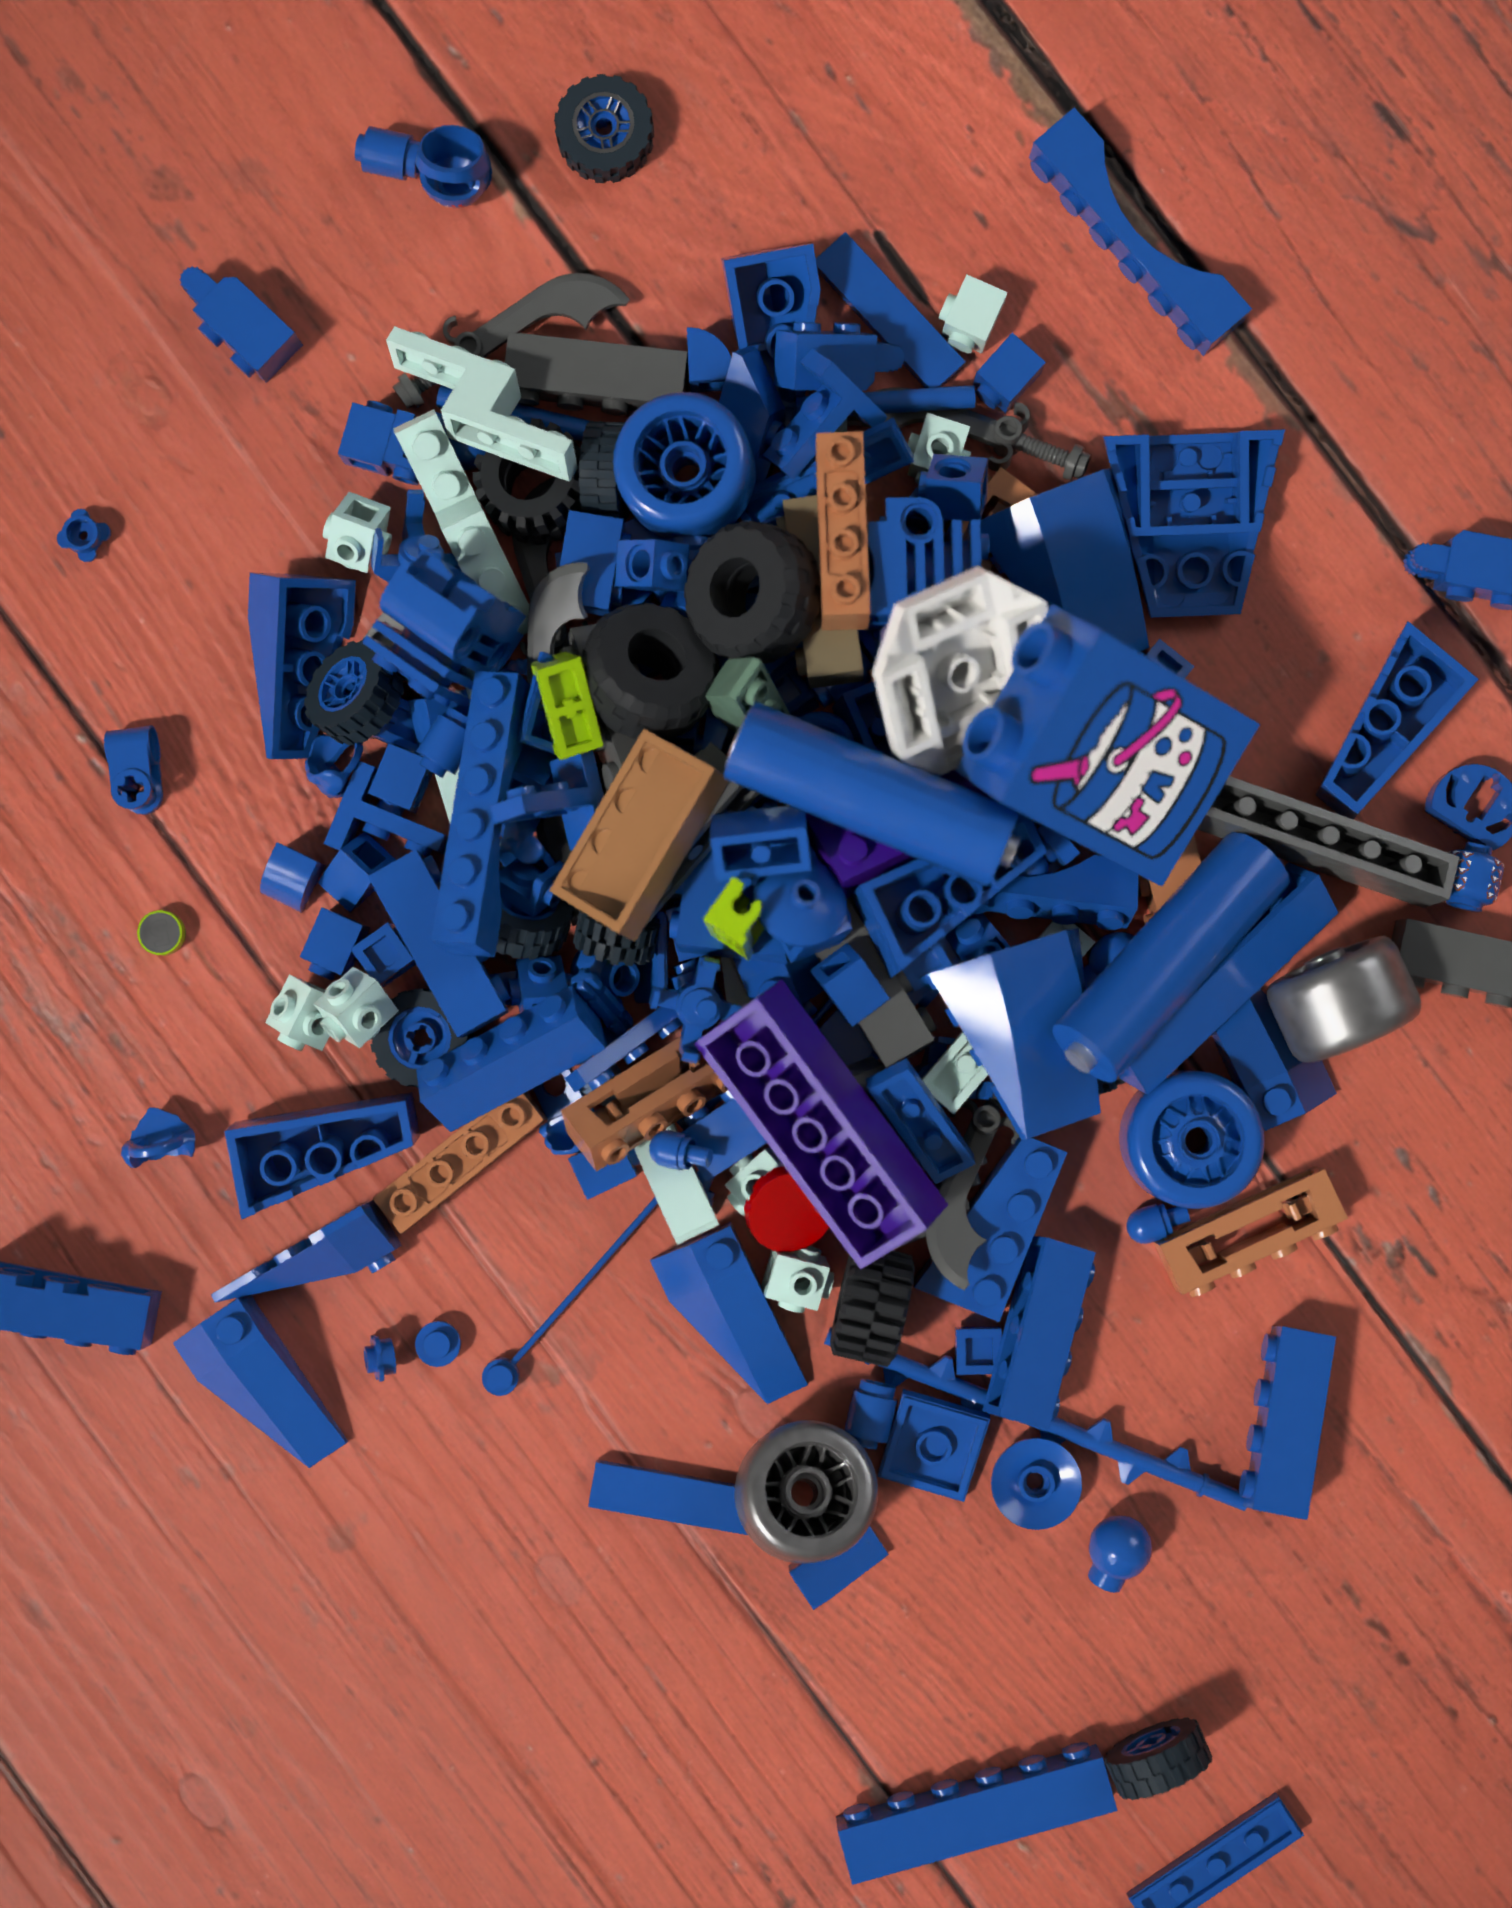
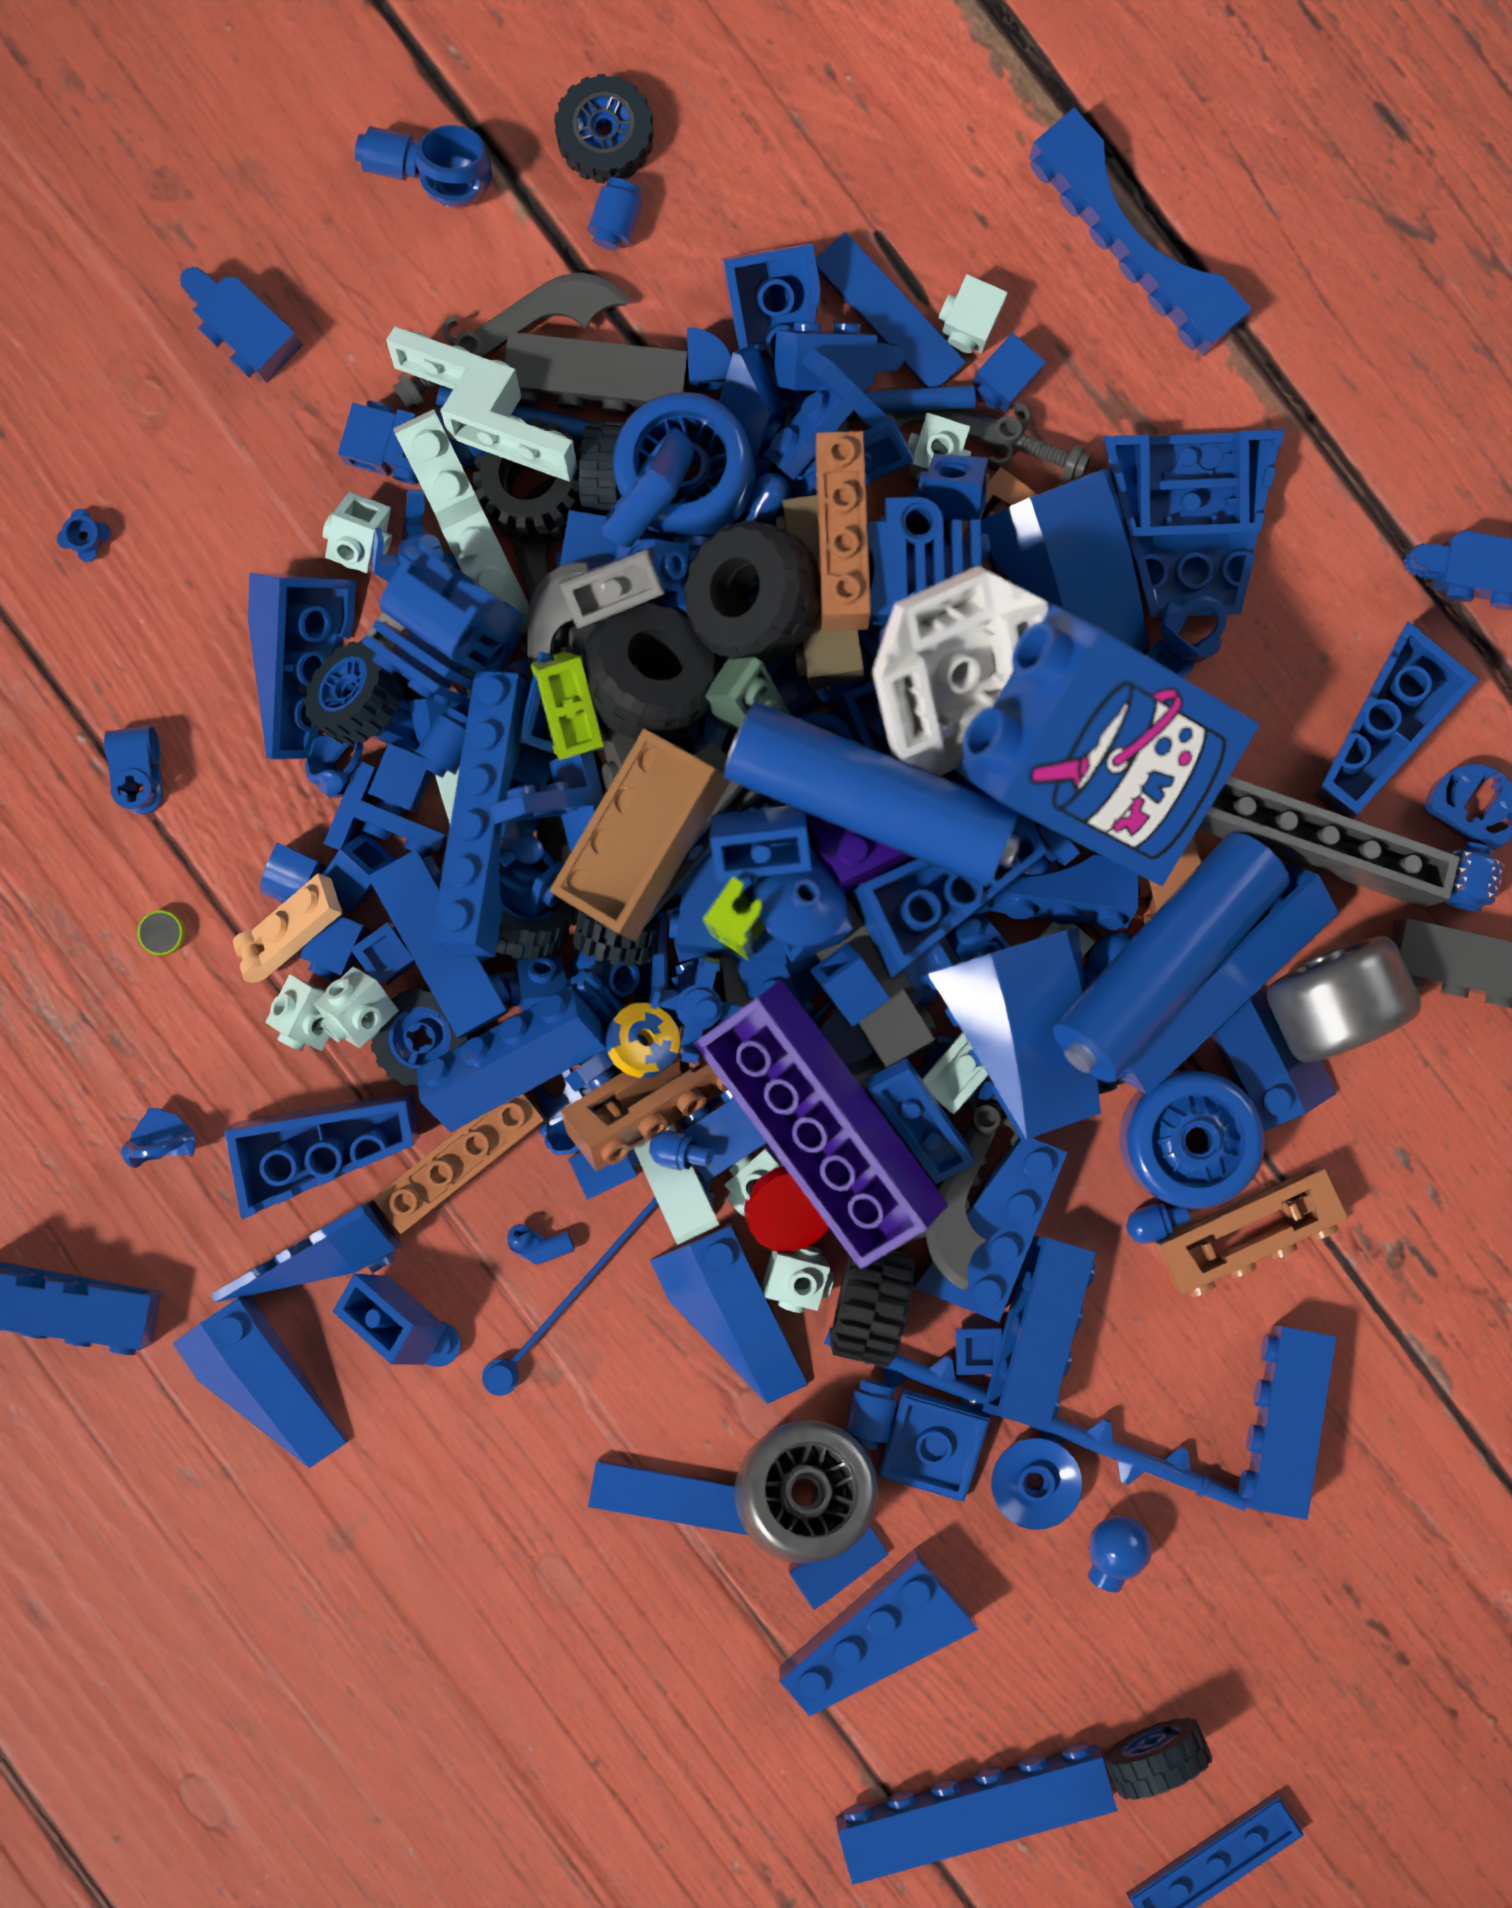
(287, 929): none -> light nougat plate
(380, 1357): blue plate -> none
(389, 1319): none -> blue brick
(536, 1247): none -> blue arm
(611, 588): none -> light grey slope
(615, 213): none -> blue brick
(631, 1055): none -> yellow piece
(650, 491): none -> blue brick
(767, 498): none -> blue cylinder
(878, 1634): none -> blue wedge
(1174, 619): none -> blue piece

